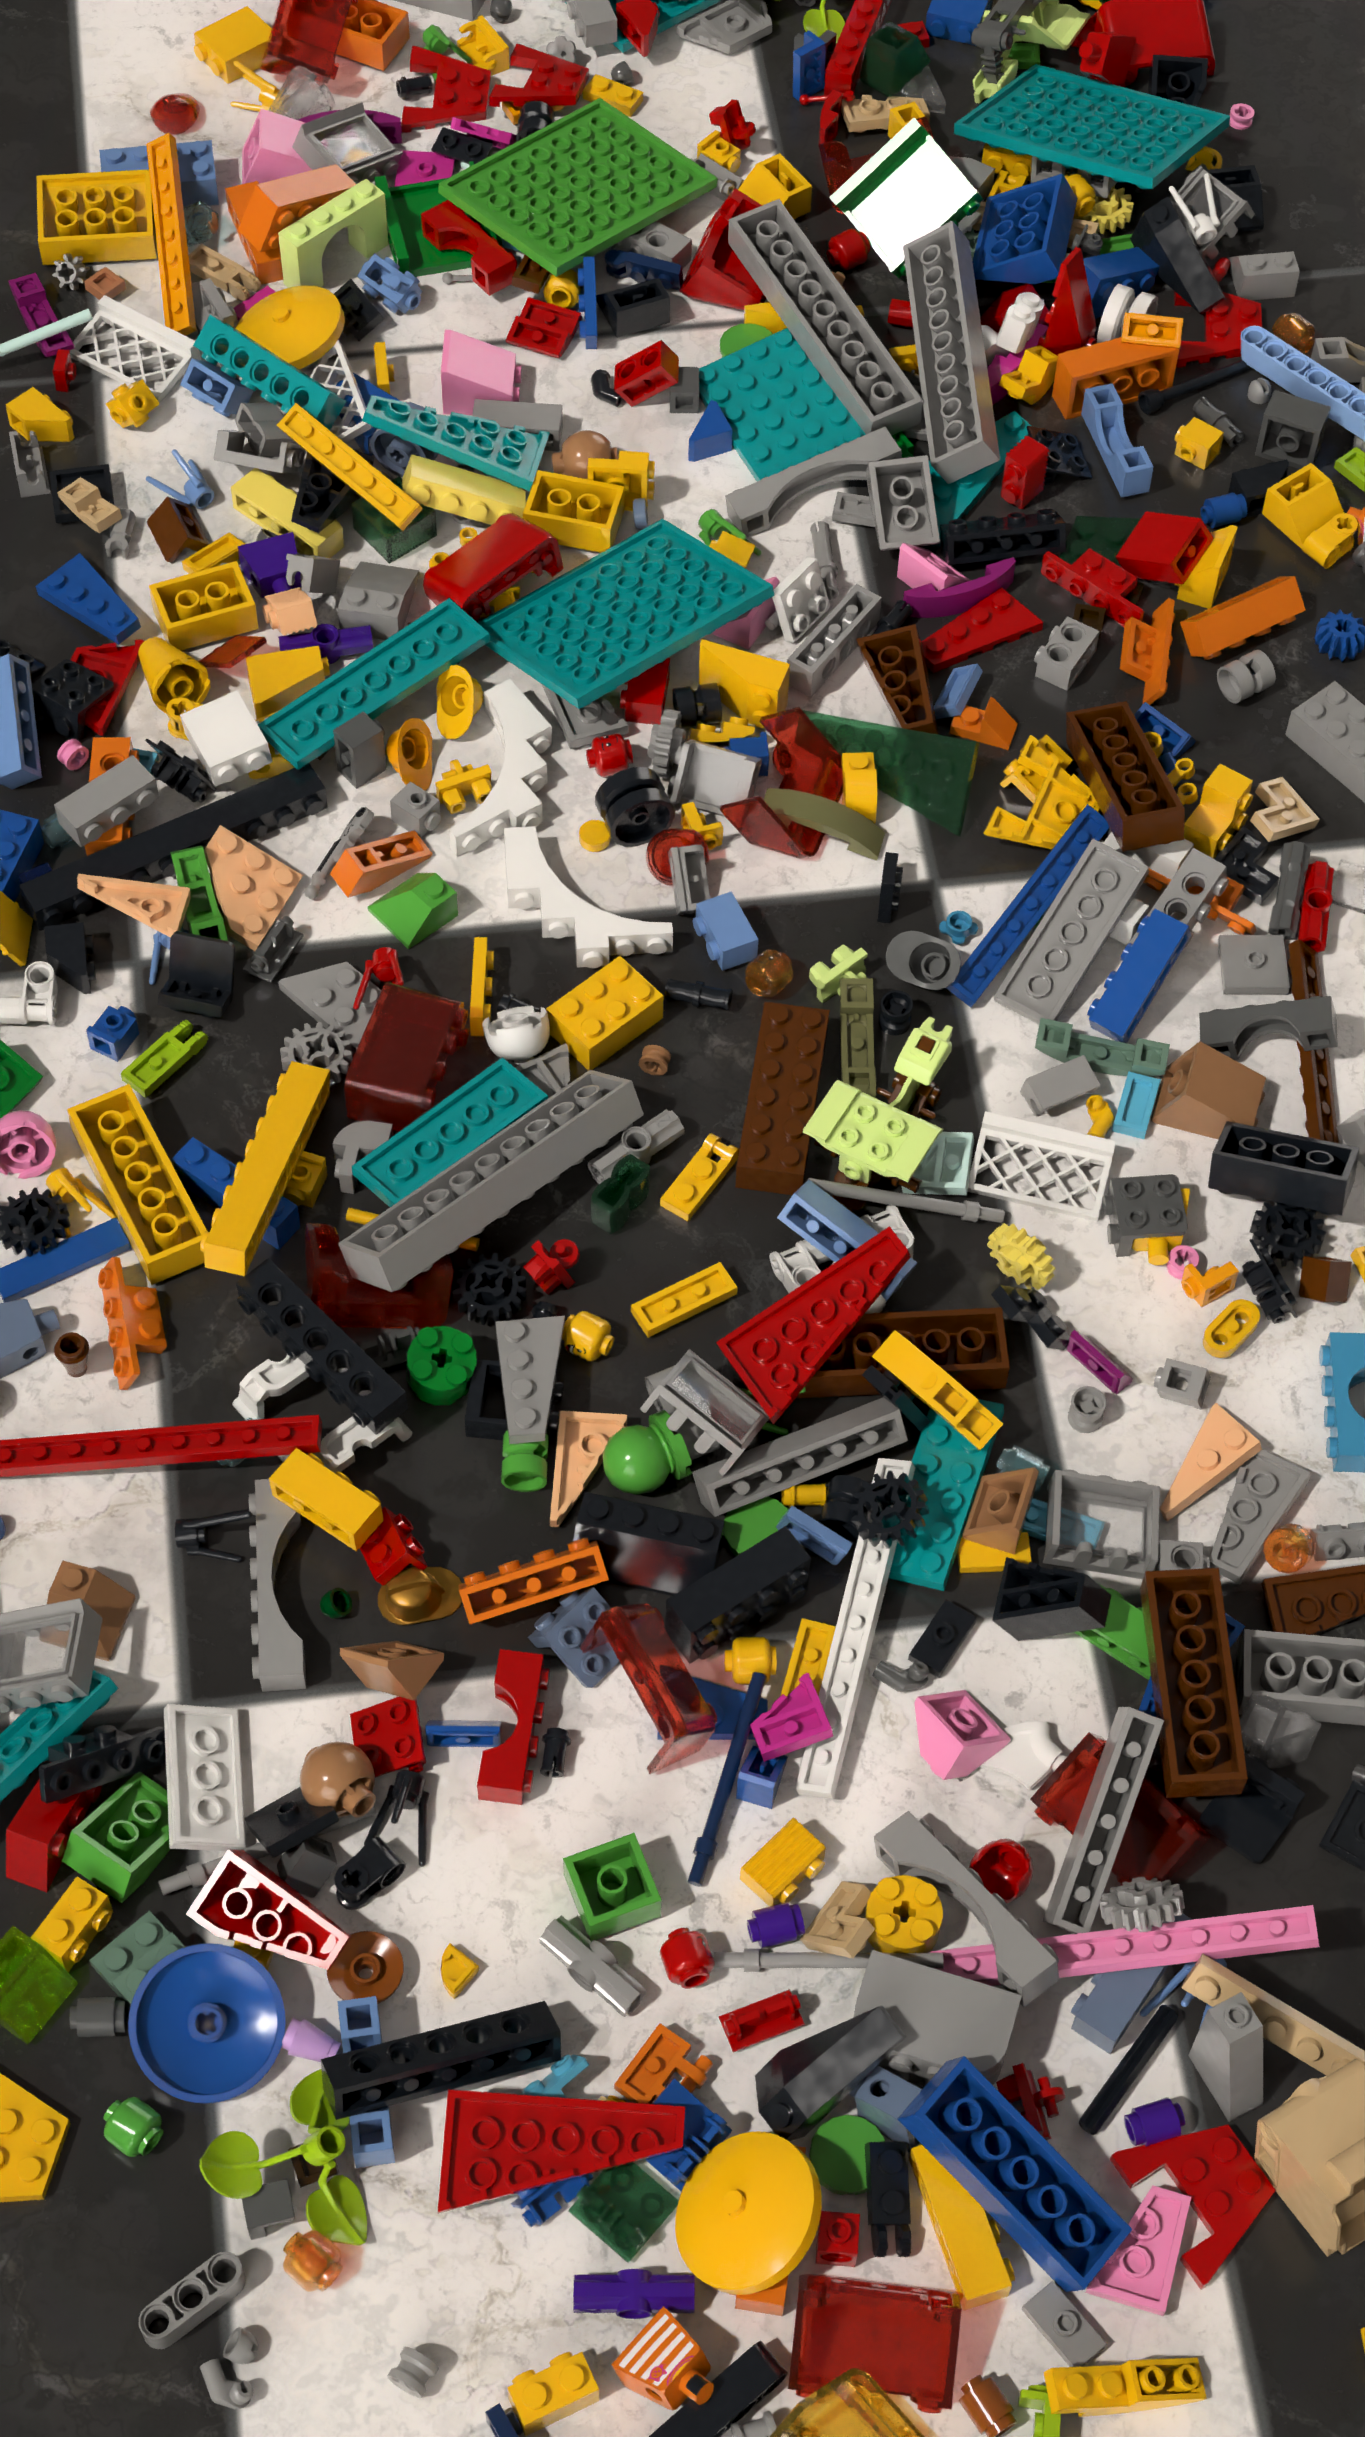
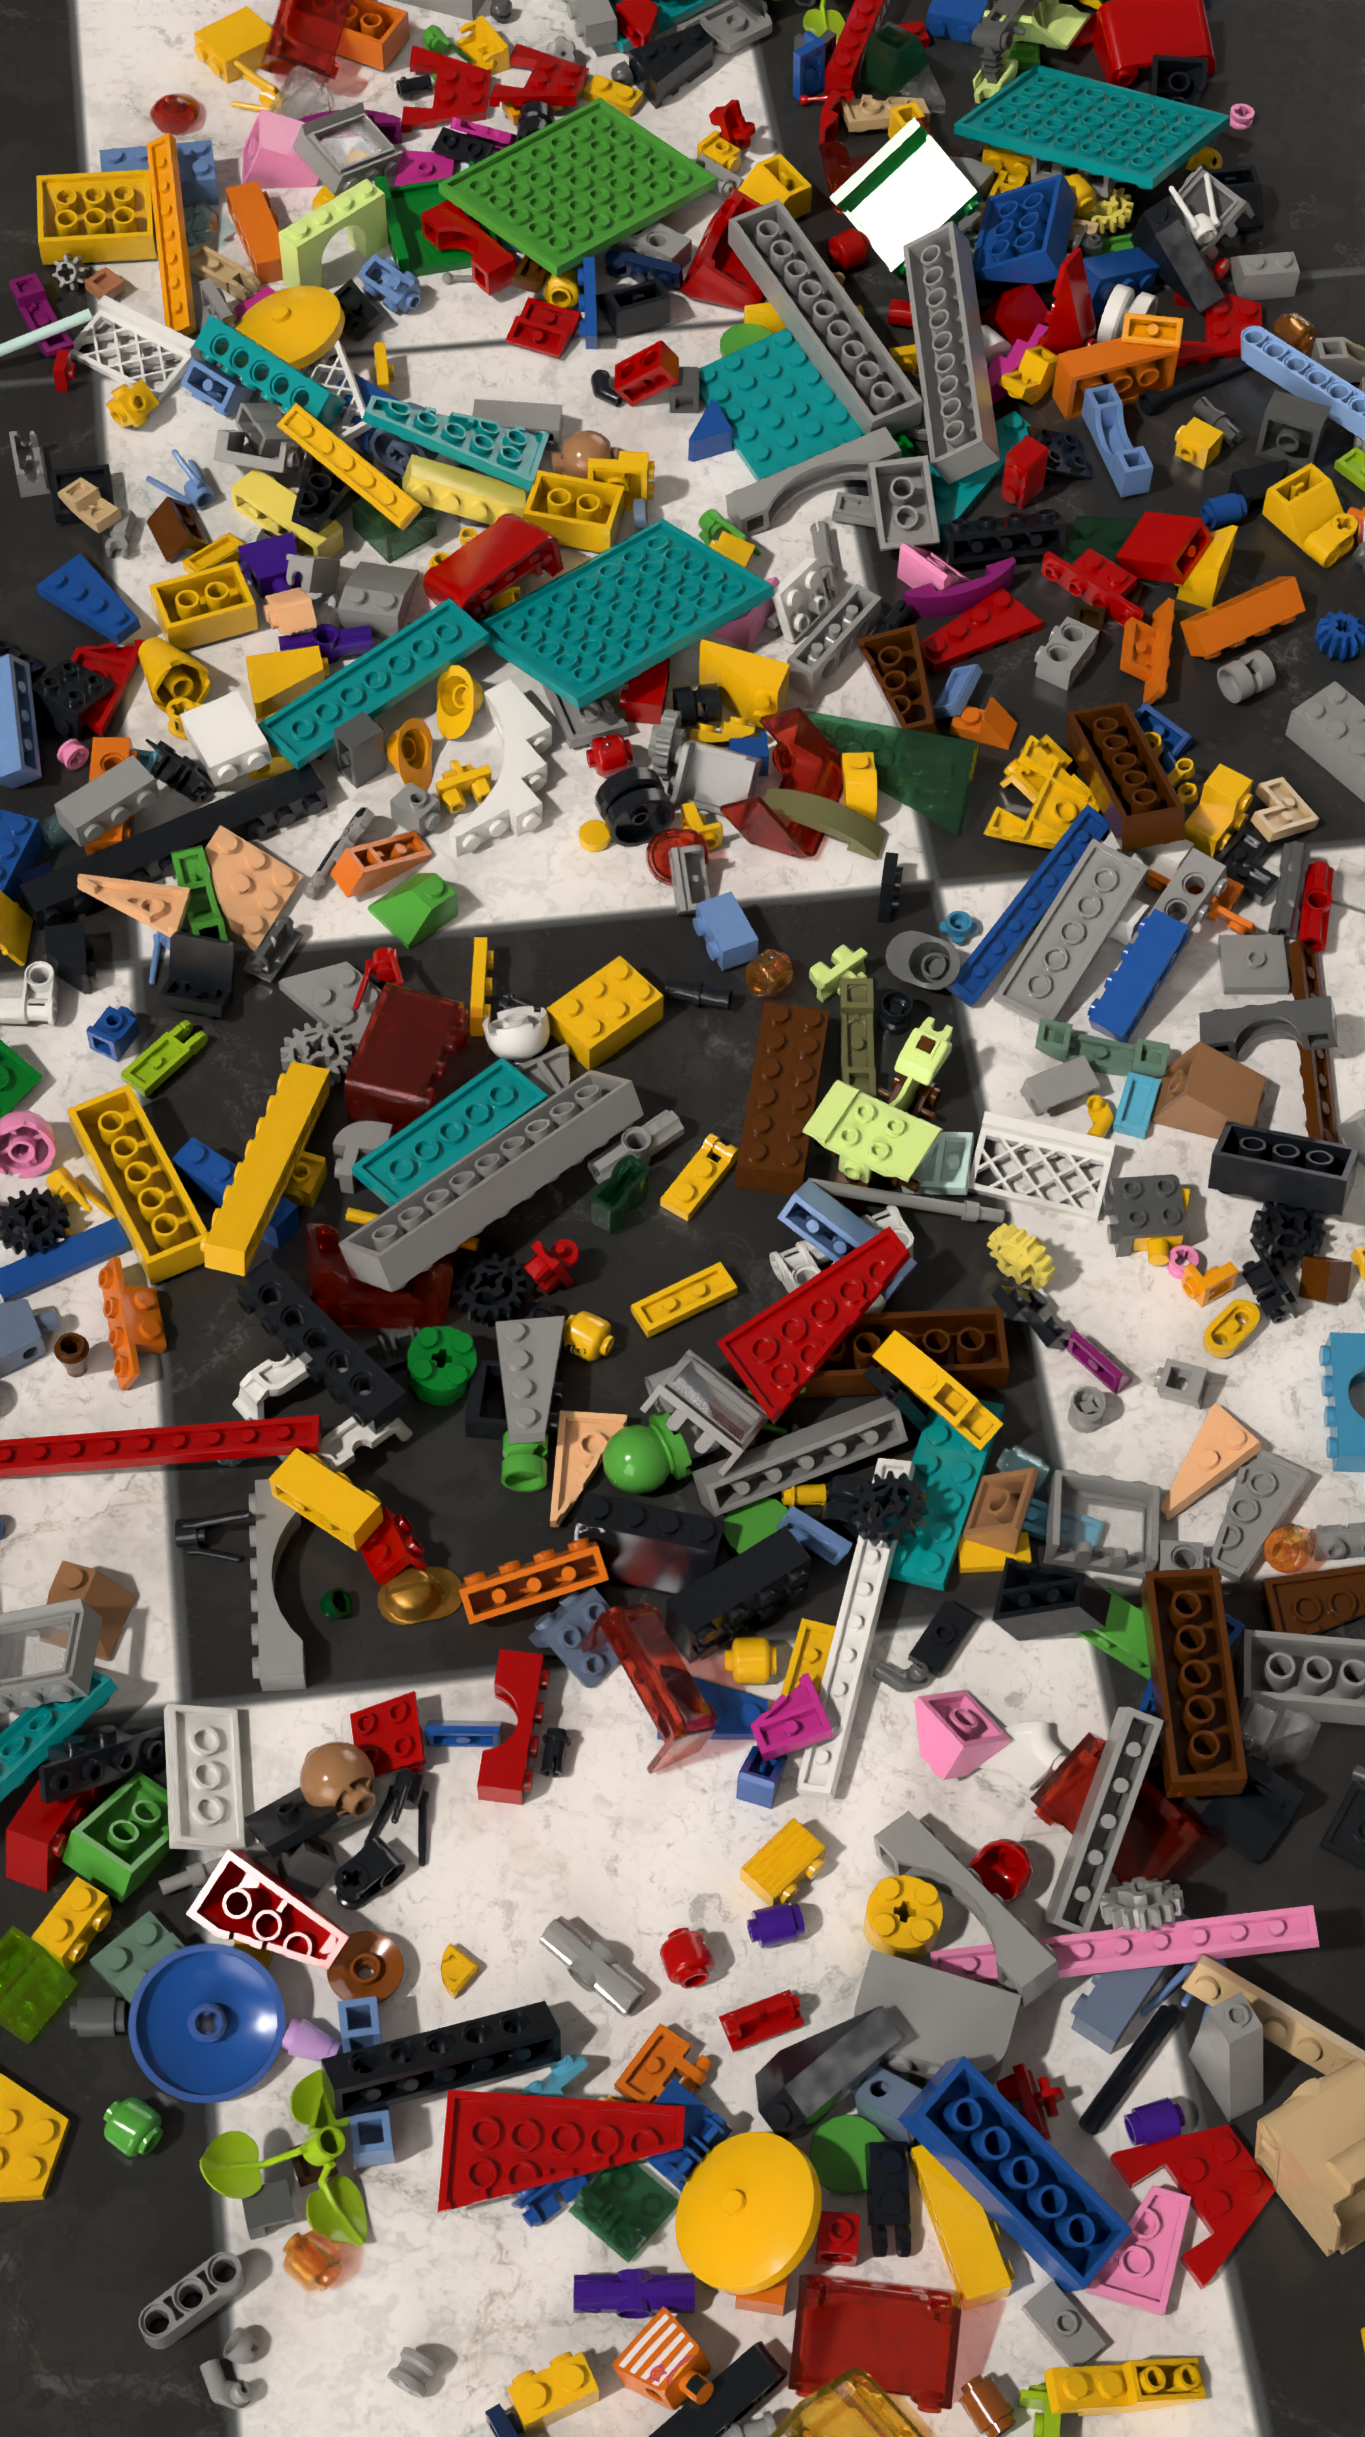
(39, 414): yellow slope -> none
(233, 651): clear red piece -> none
(287, 200): orange brick -> none
(393, 1666): medium nougat slope -> none
(476, 371): bright pink slope -> none
(566, 915): white arch -> none
(612, 1887): bright green brick -> none
(654, 1060): medium nougat bush -> none
(670, 62): none -> black wedge
(706, 1846): dark blue bar -> none
(753, 1960): light grey bar -> none
(838, 1924): tan plate -> none
(1020, 322): white brick -> none
(1107, 56): red torso -> none
(1256, 391): light grey hinge -> none

